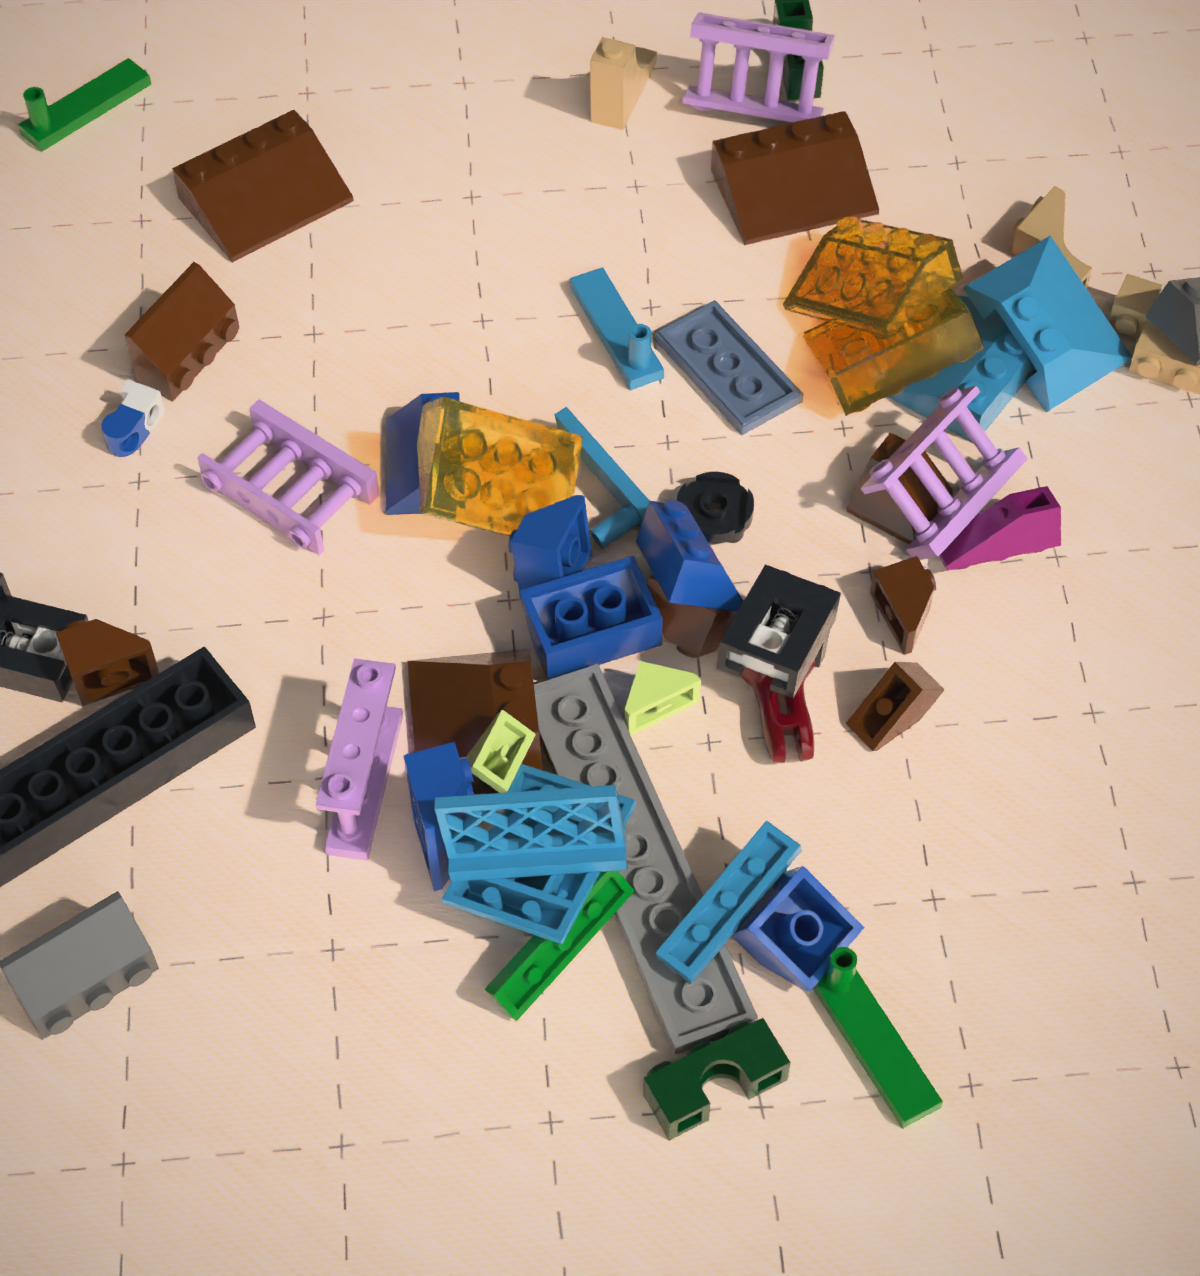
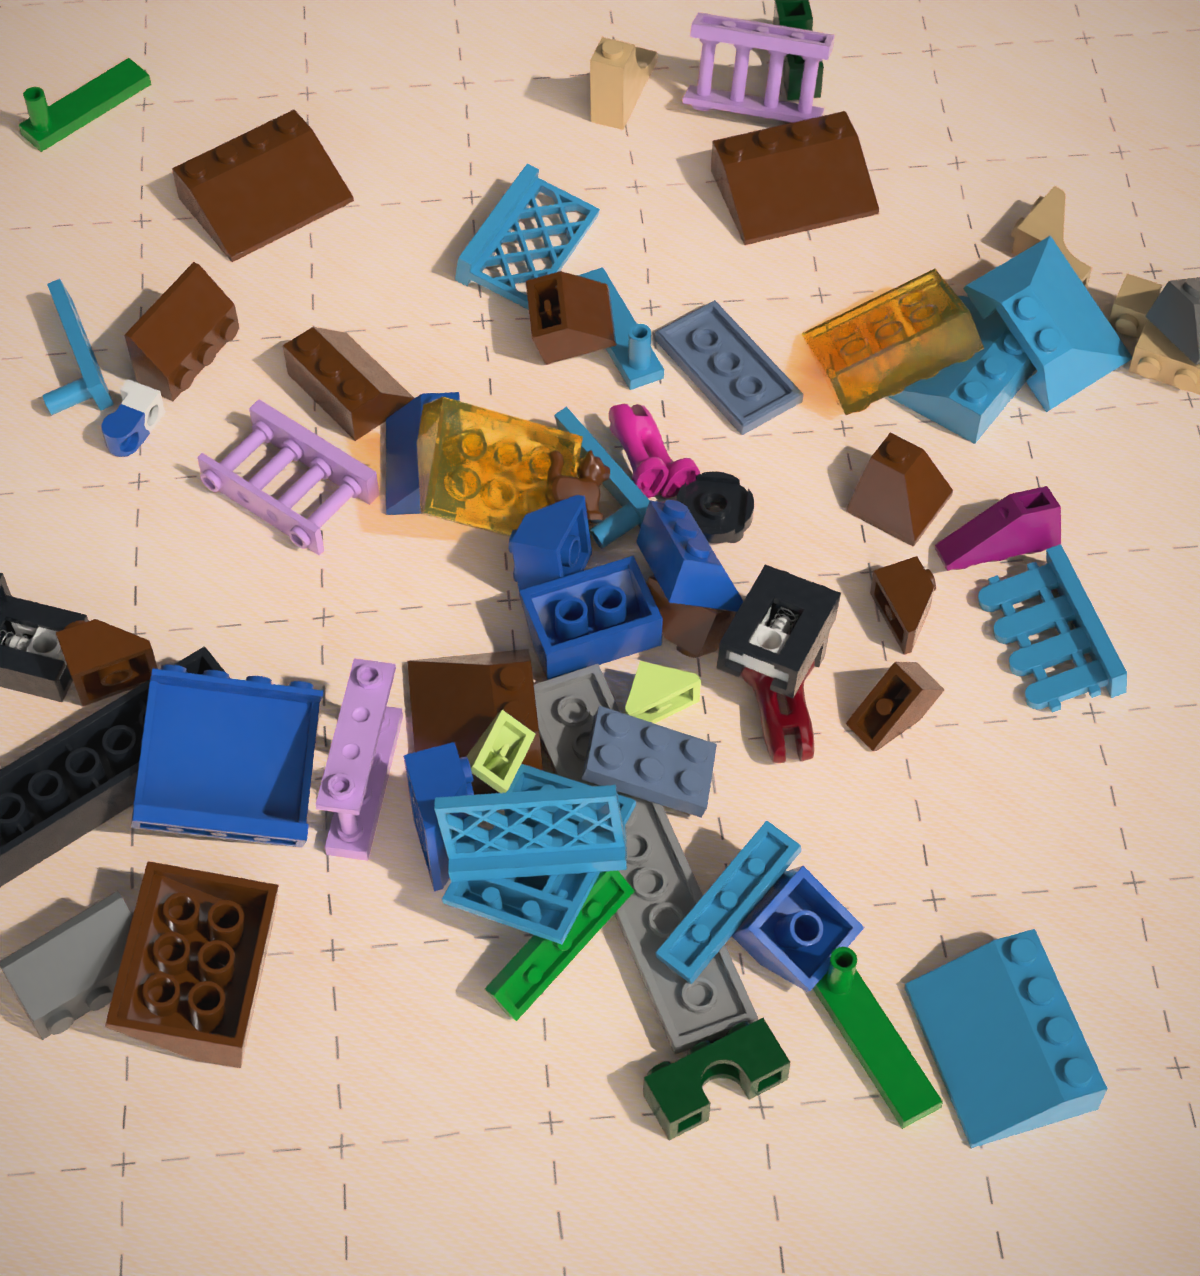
(92, 383): none -> dark azure piece
(194, 962): none -> reddish brown slope
(226, 757): none -> blue panel
(344, 380): none -> reddish brown slope
(505, 218): none -> dark azure fence
(569, 316): none -> reddish brown slope
(591, 475): none -> reddish brown animal
(647, 453): none -> dark pink piece
(650, 761): none -> sand blue plate
(873, 276): clear yellow slope -> none
(976, 488): lavender fence -> none
(1006, 1040): none -> dark azure slope
(1073, 644): none -> dark azure fence

